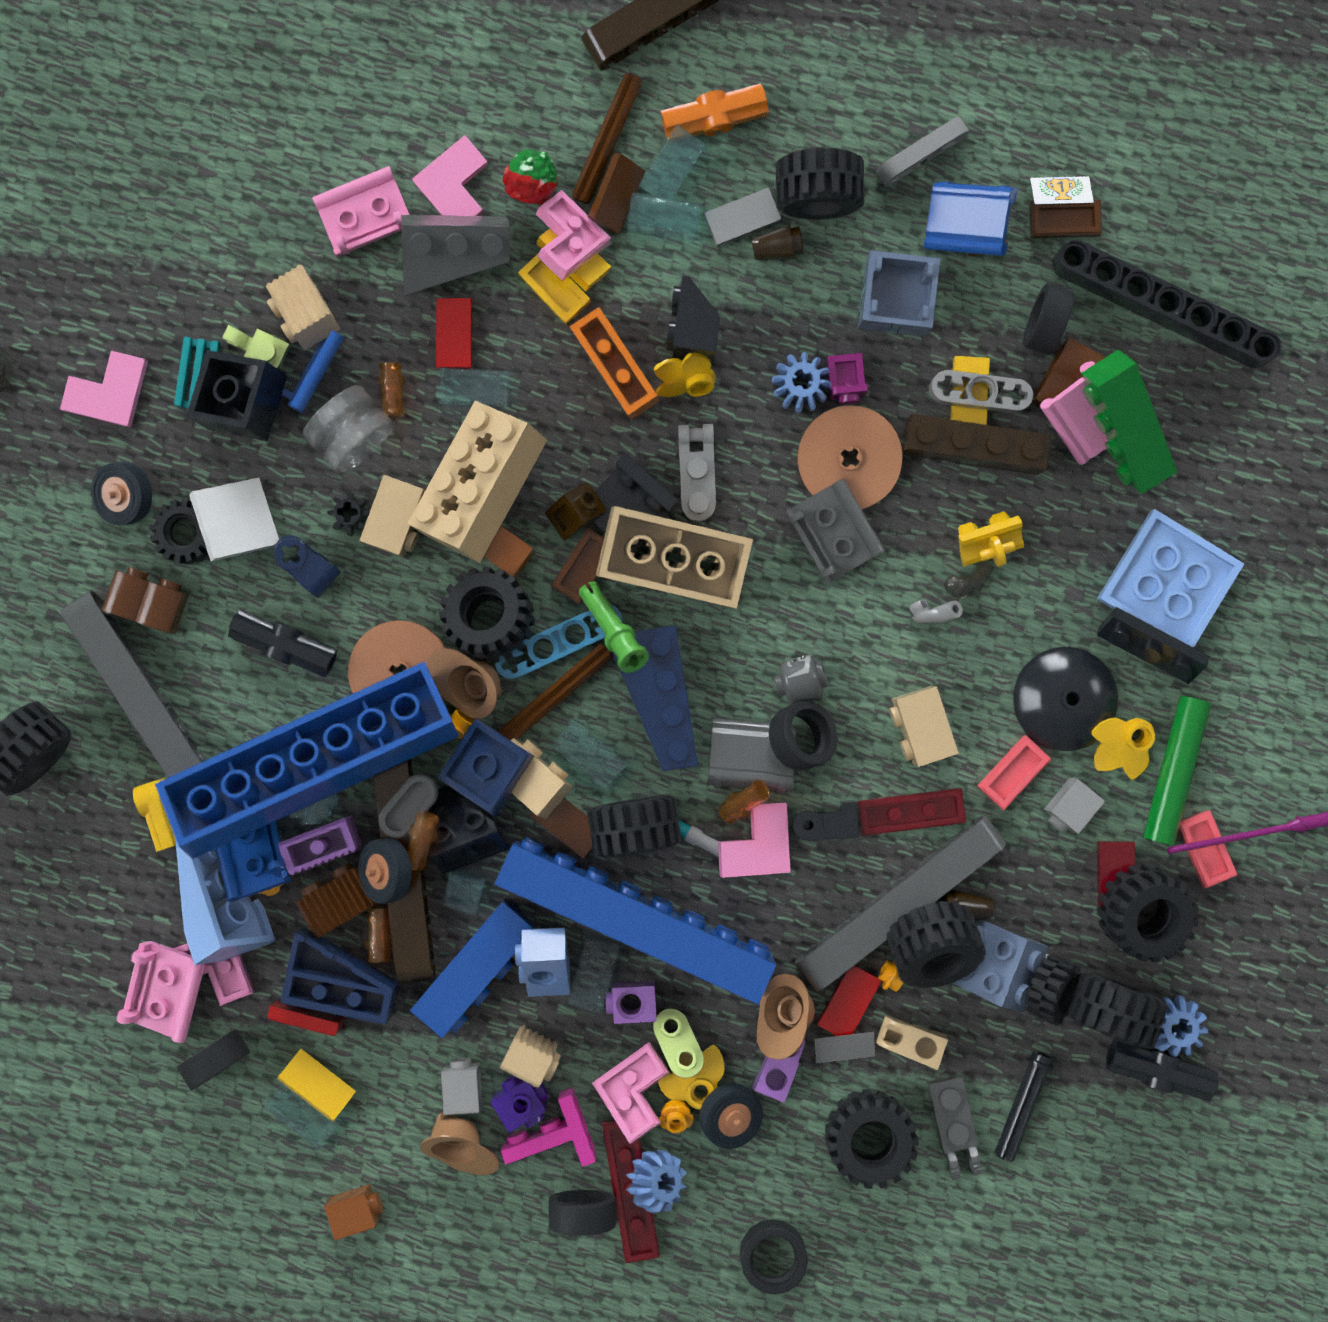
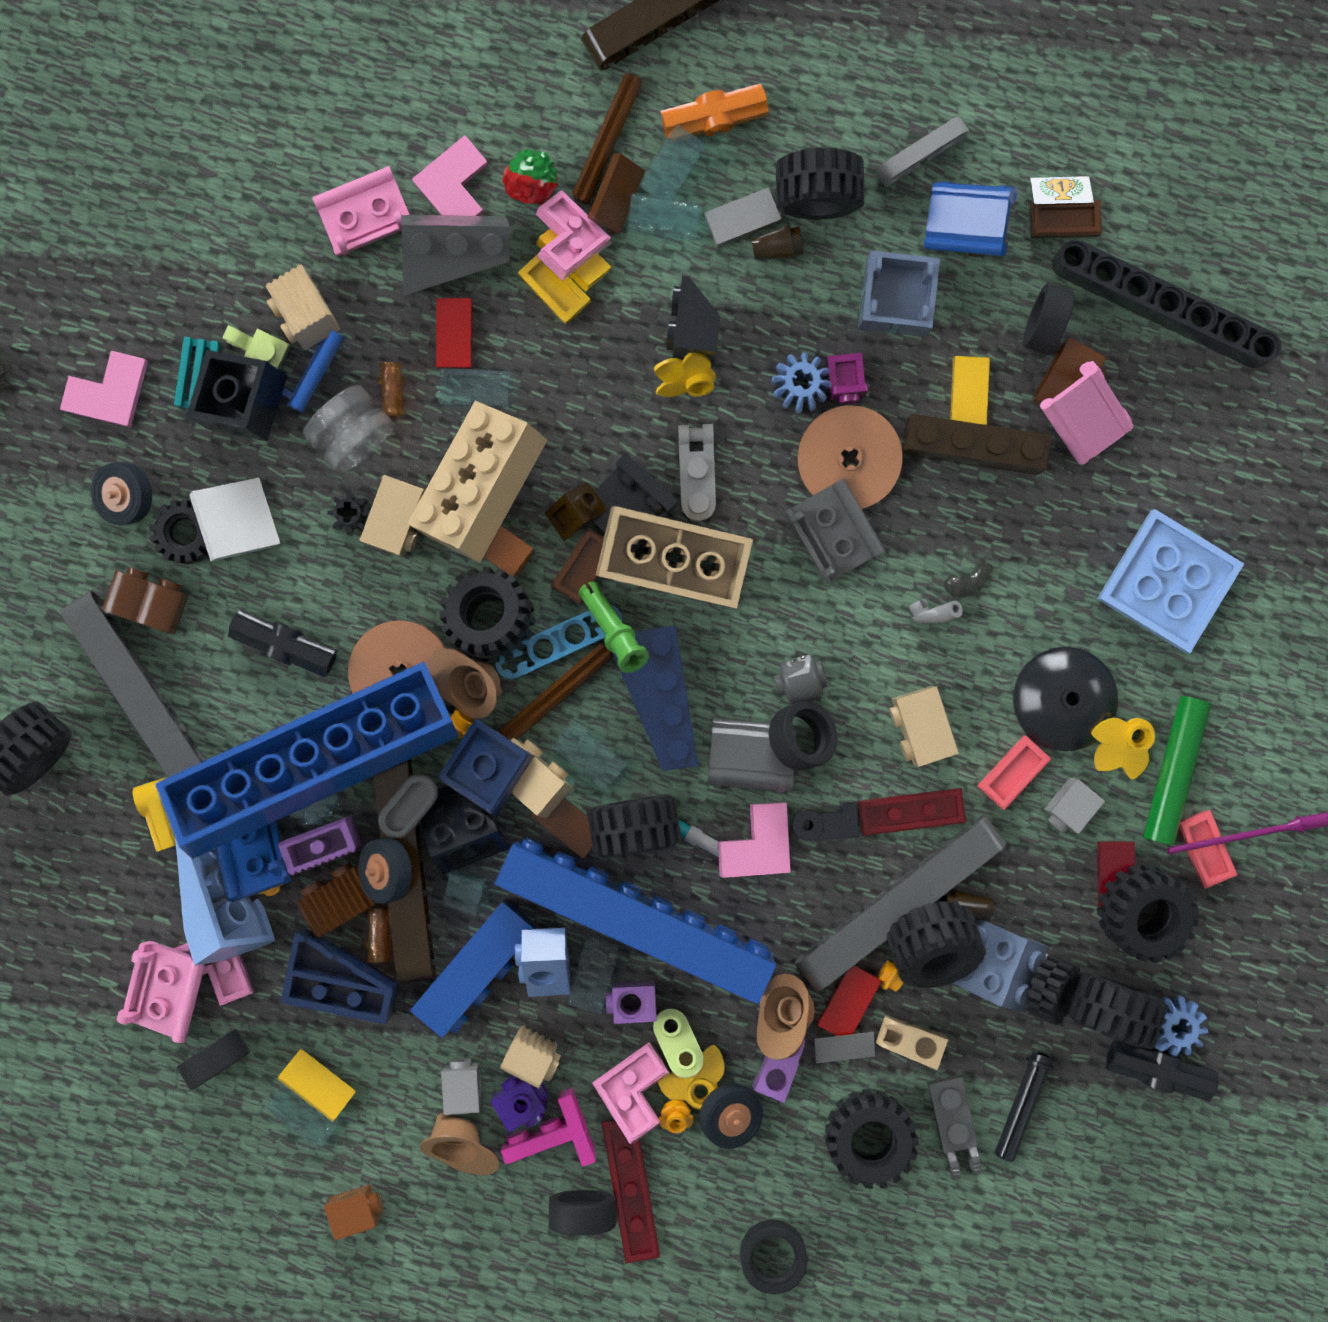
(305, 1018): red tile -> none
(309, 569): dark blue piece -> none
(422, 835): clear orange pin -> none
(615, 363): orange brick -> none
(656, 1181): medium blue gear -> none
(739, 804): clear orange pin -> none
(992, 541): yellow hips -> none
(1005, 403): light grey beam -> none
(1128, 421): green brick -> none
(1153, 645): black plate -> none

